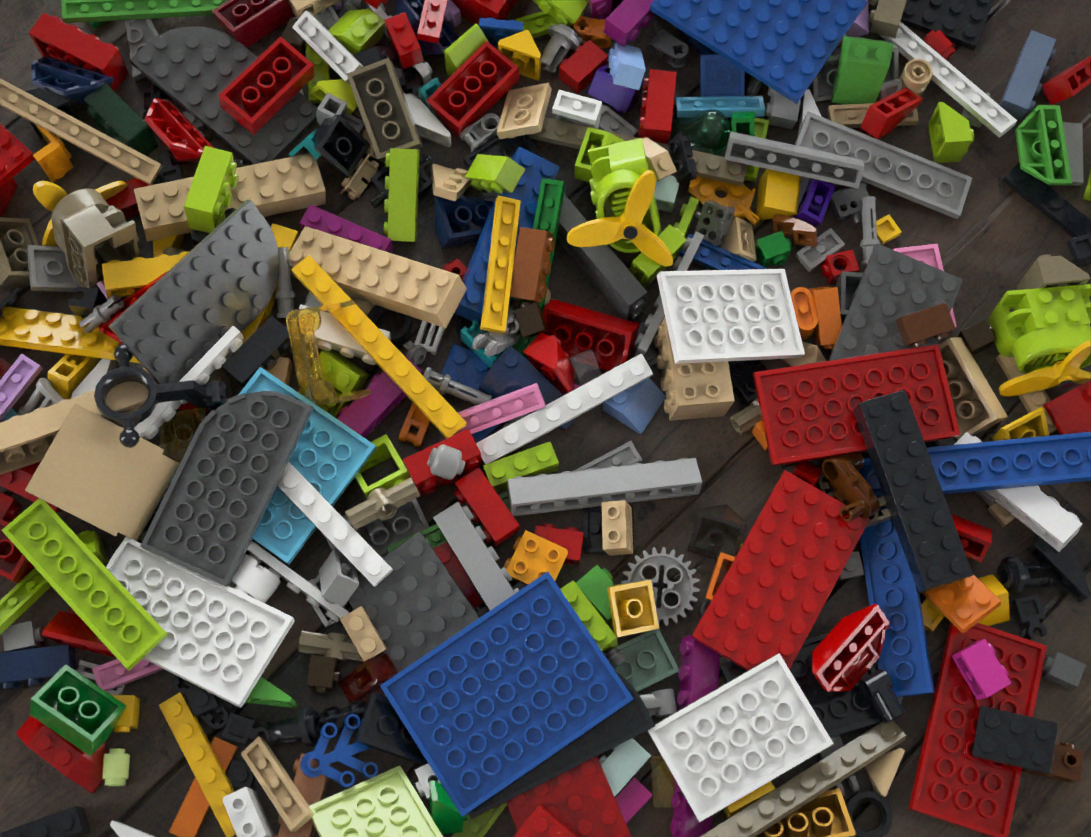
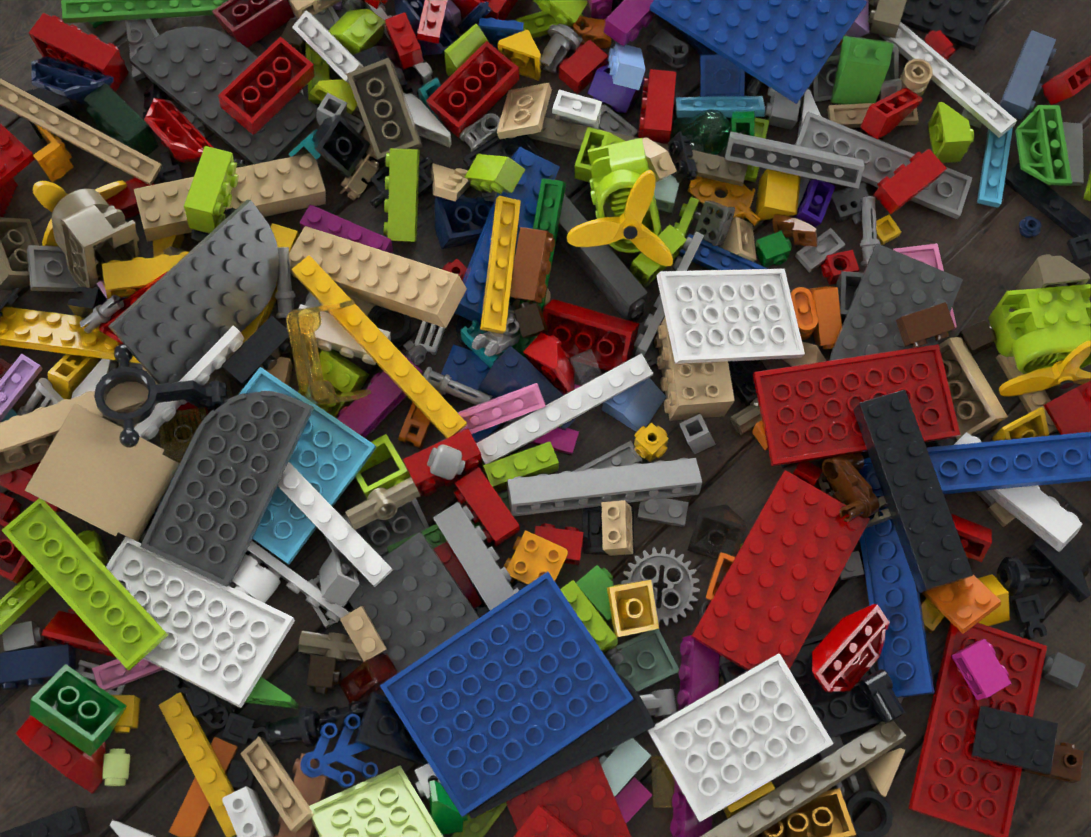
(474, 16): none -> dark blue axle
(561, 440): none -> dark pink tile
(649, 449): none -> yellow brick
(663, 511): none -> light grey plate
(697, 434): none -> light grey brick
(909, 180): none -> red brick
(994, 169): none -> medium azure plate
(1029, 232): none -> dark blue plate

